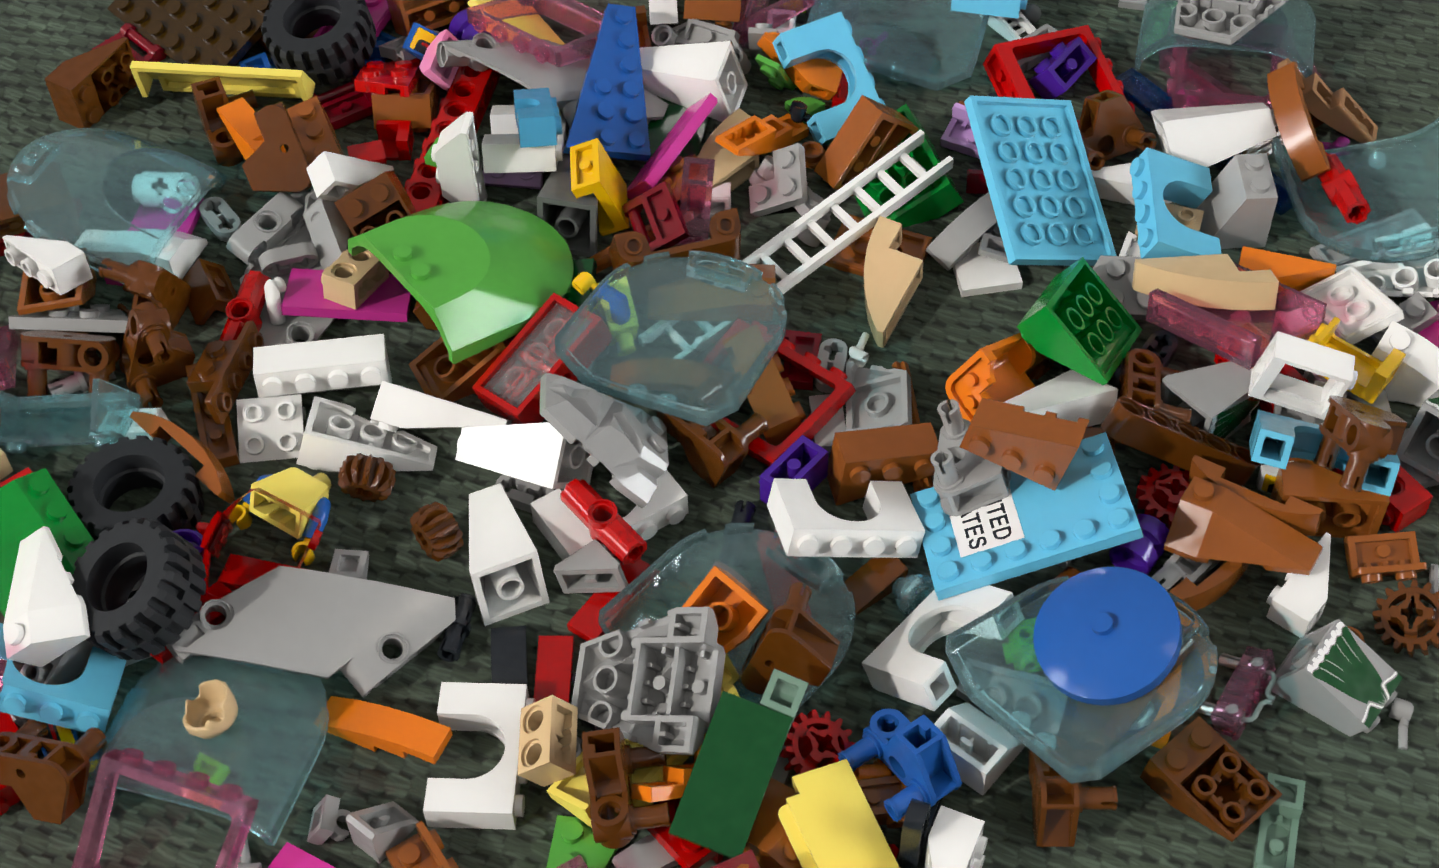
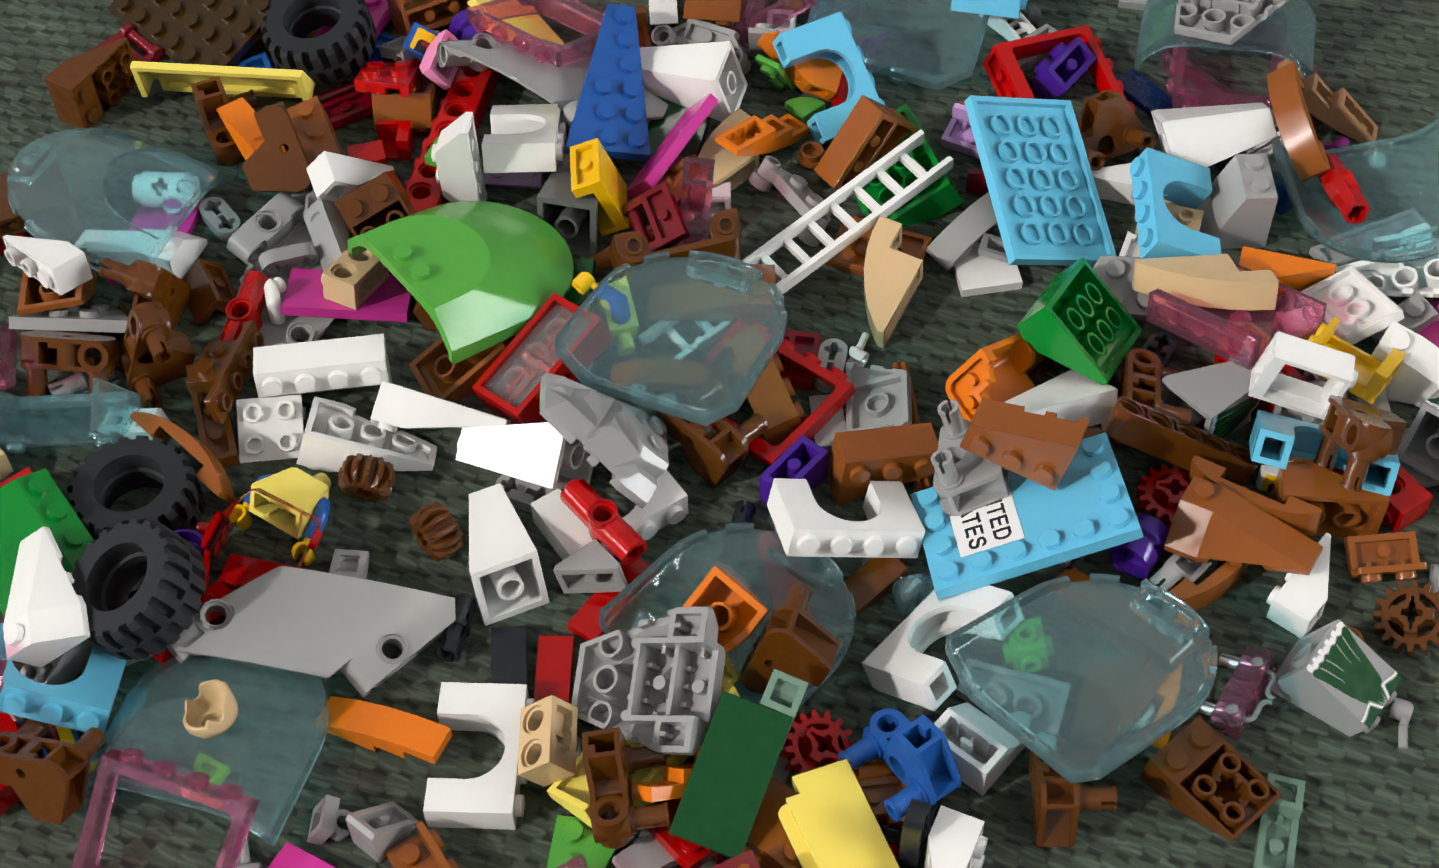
(536, 117): dark azure arch -> none
(786, 188): light grey plate -> none
(798, 112): black hand -> none
(1107, 636): blue dish -> none

